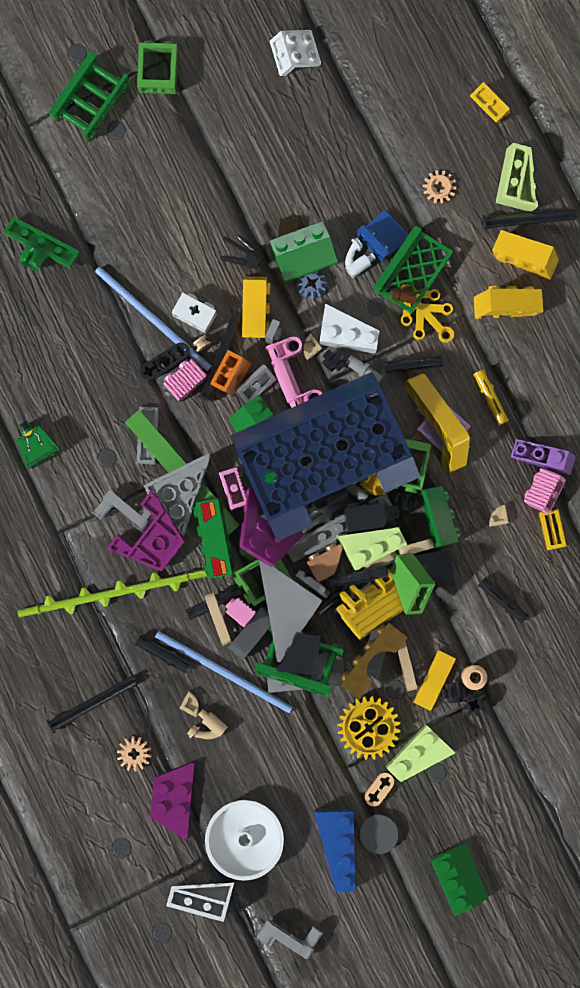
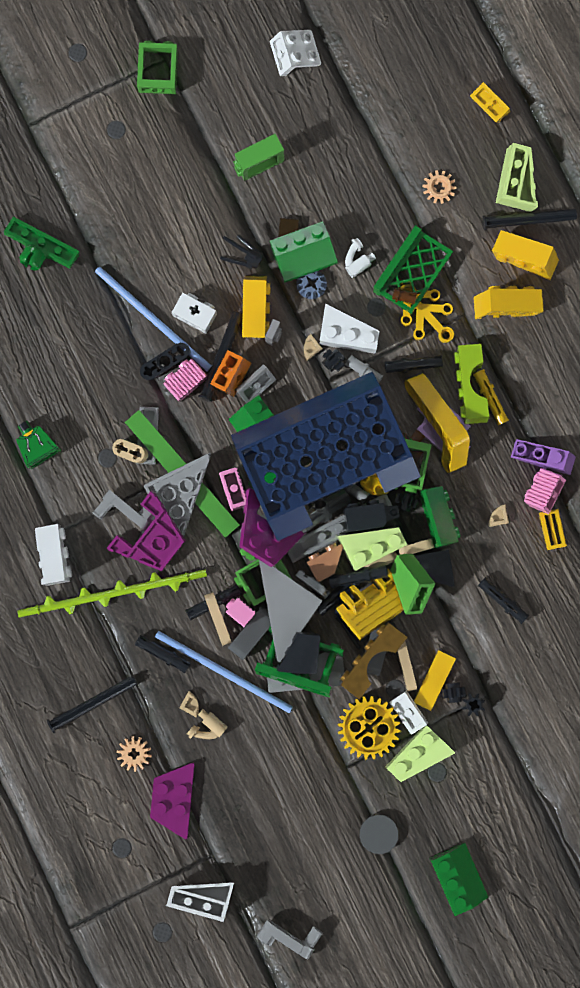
(53, 554): none -> white wedge
(80, 80): green fence -> none
(129, 454): none -> tan beam
(201, 343): tan bush -> none
(214, 537): green brick -> none
(244, 840): white dish -> none
(259, 157): none -> bright green window
(284, 372): bright pink piece -> none
(337, 836): blue wedge -> none
(382, 236): blue bracket -> none
(383, 792): light nougat beam -> none
(408, 712): none -> white plate
(474, 406): none -> lime arch
(481, 677): light nougat head -> none

